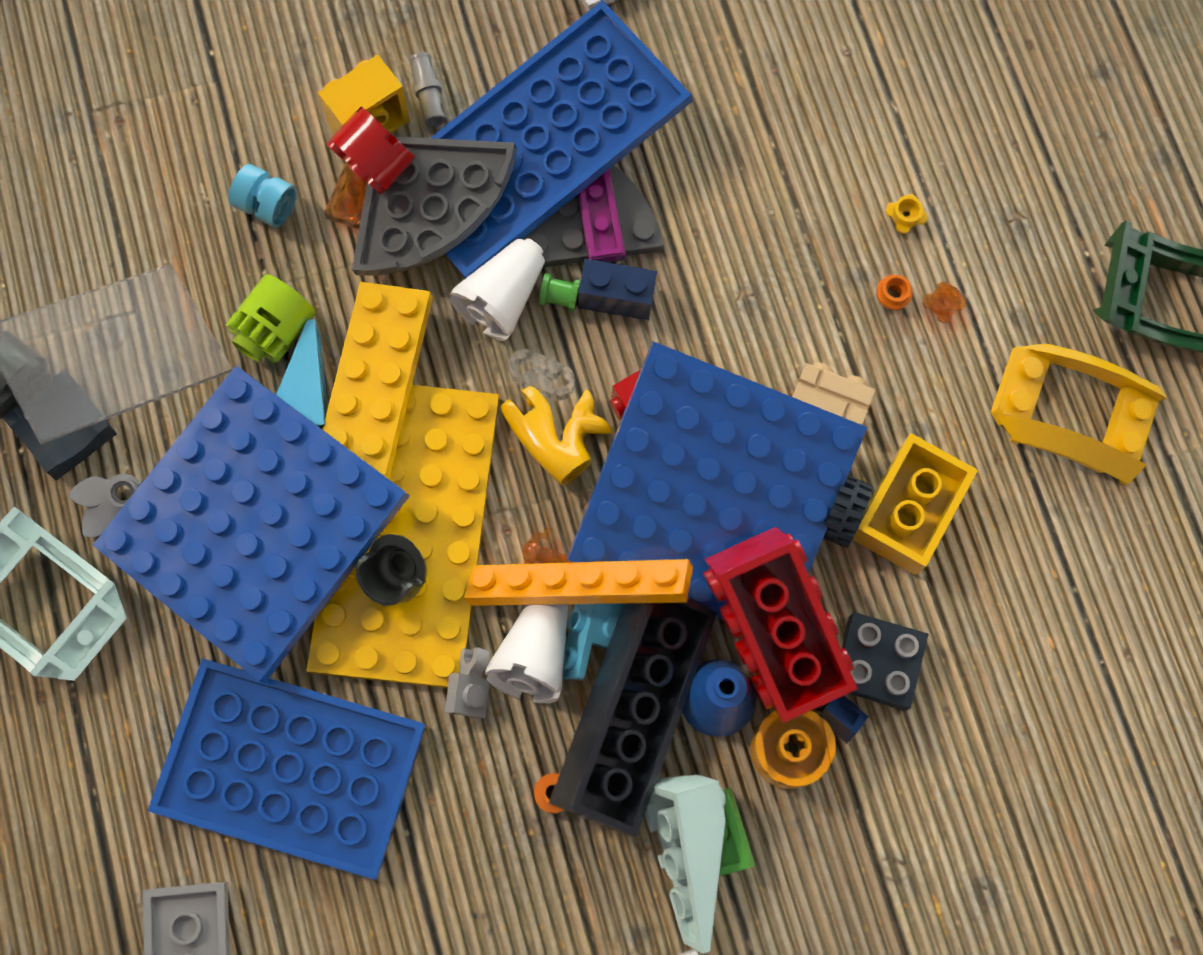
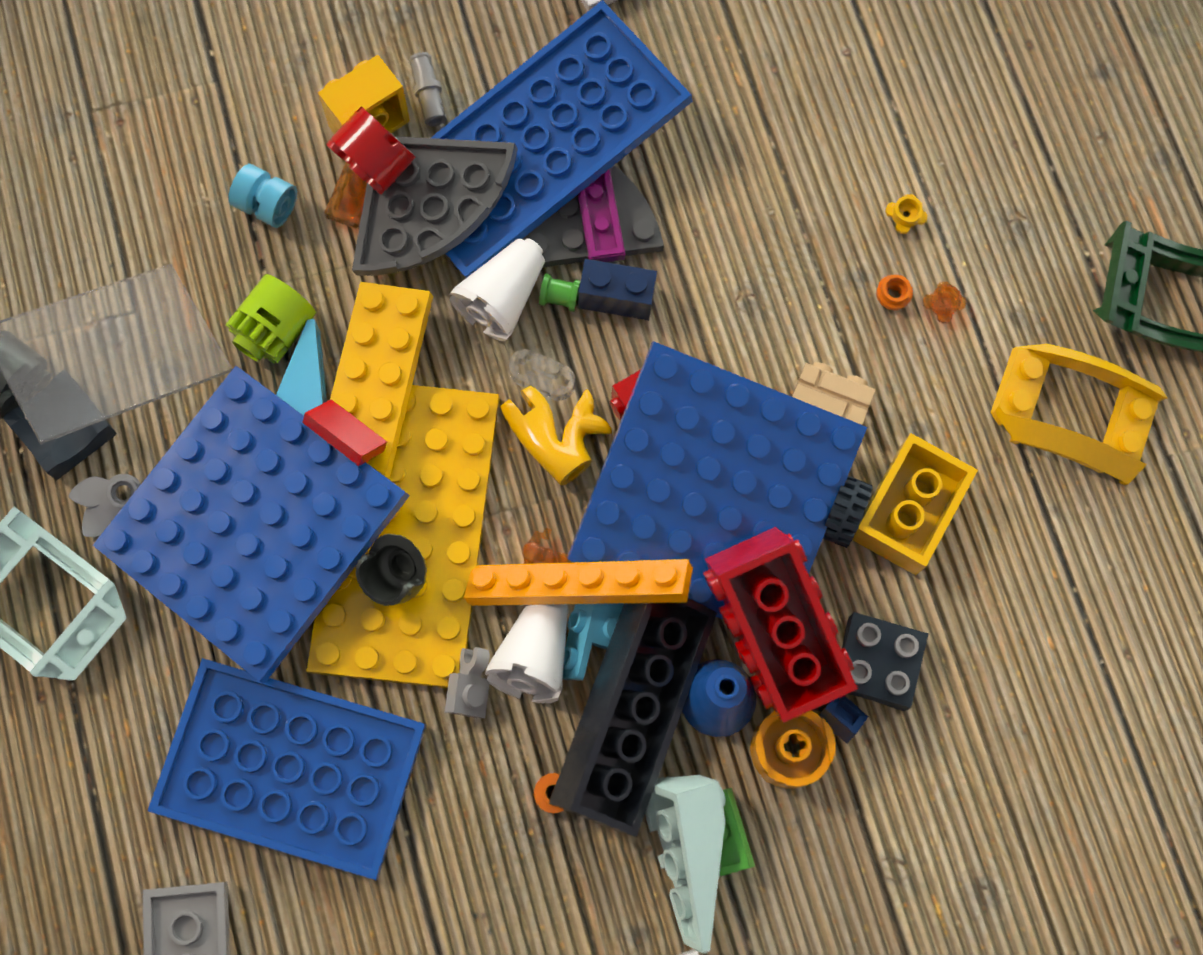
(344, 432): none -> tile

